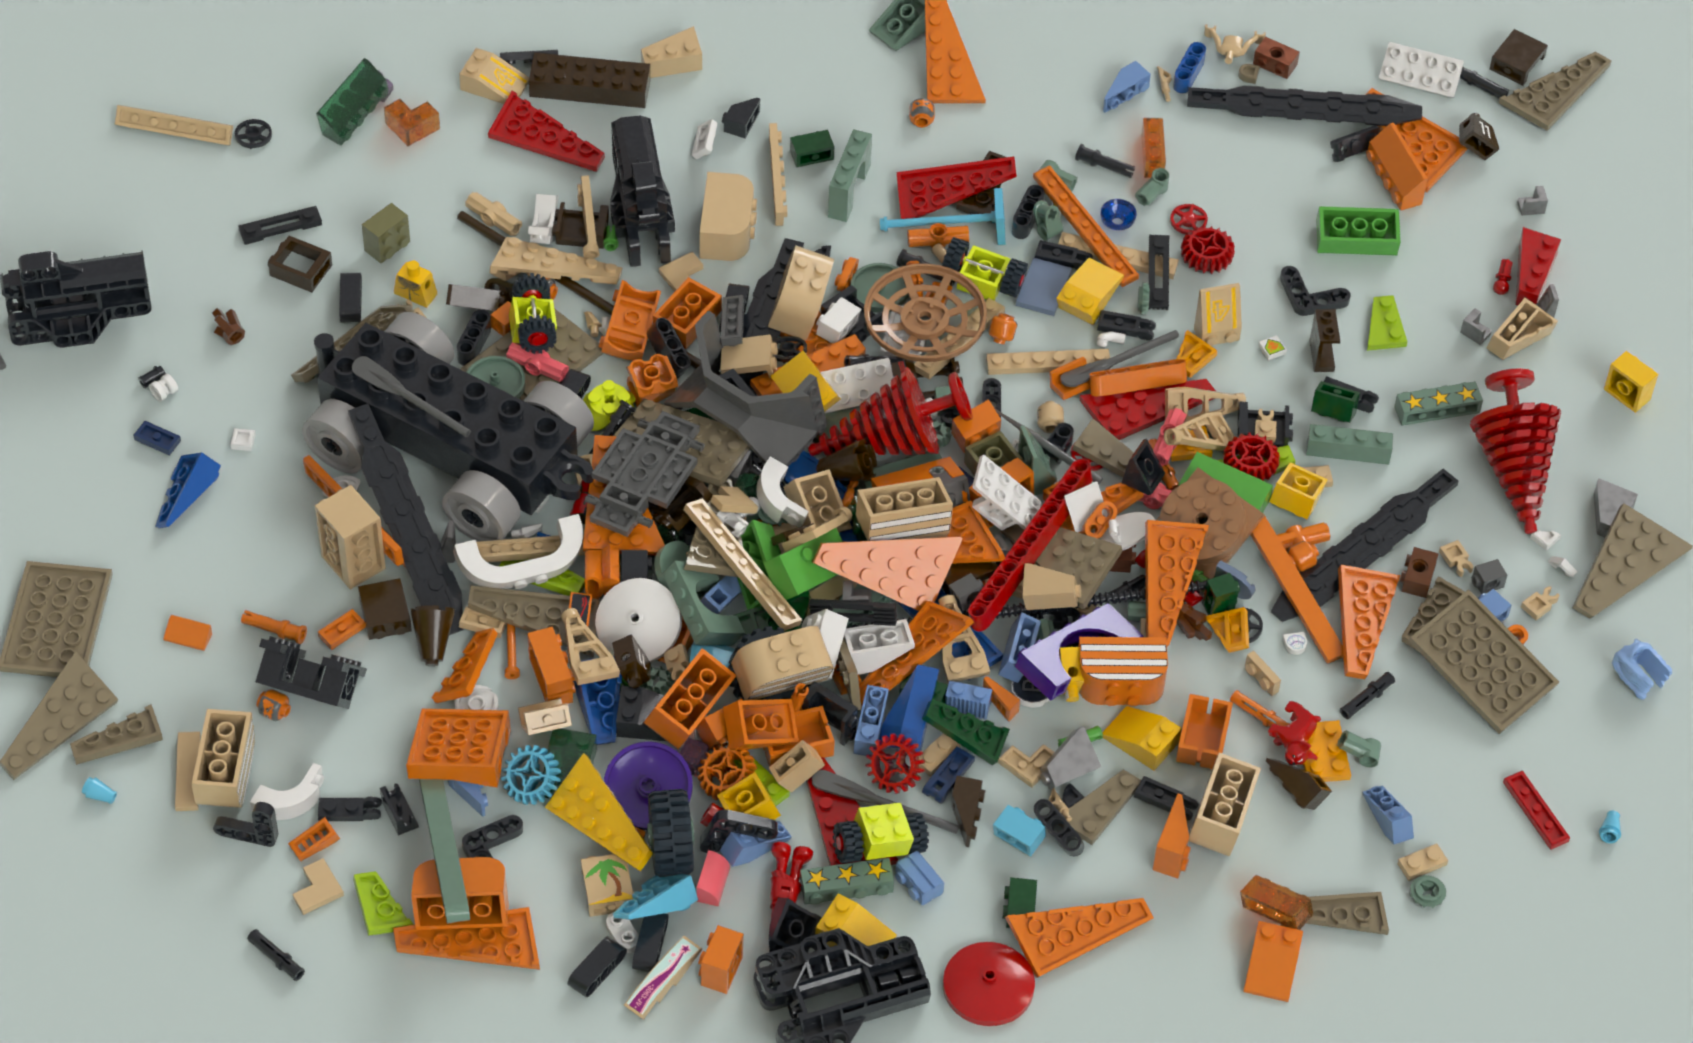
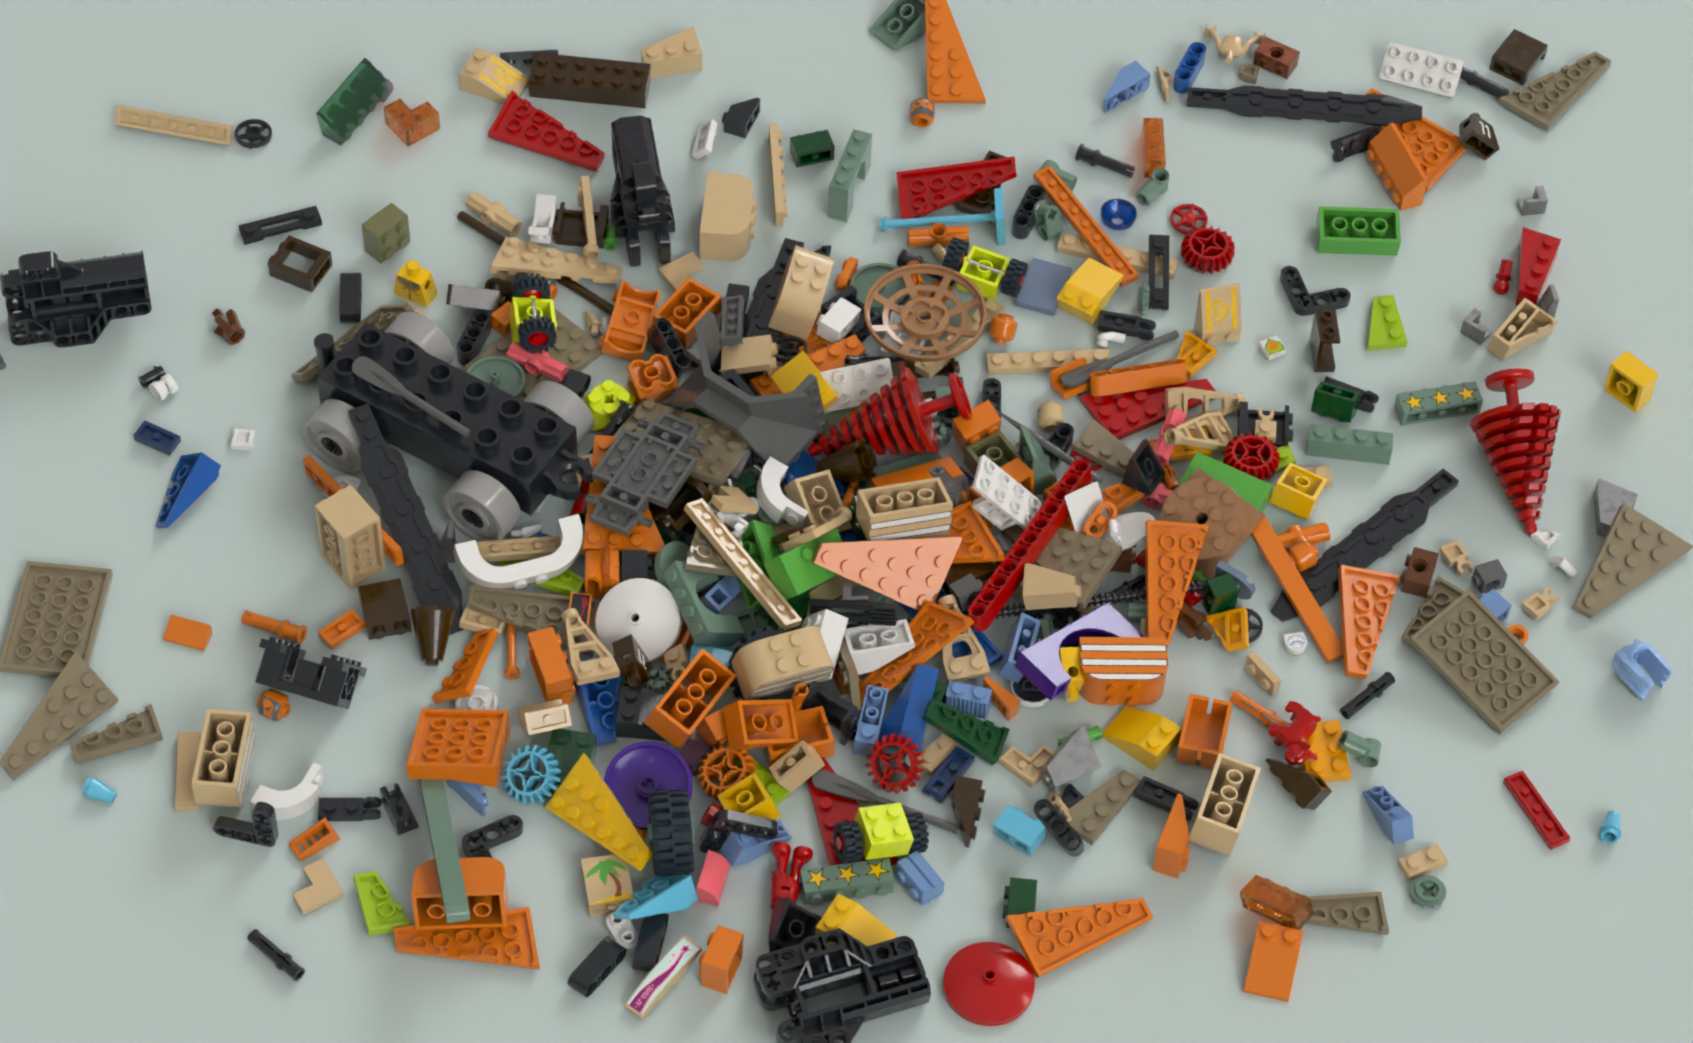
(1061, 254): black hinge -> none

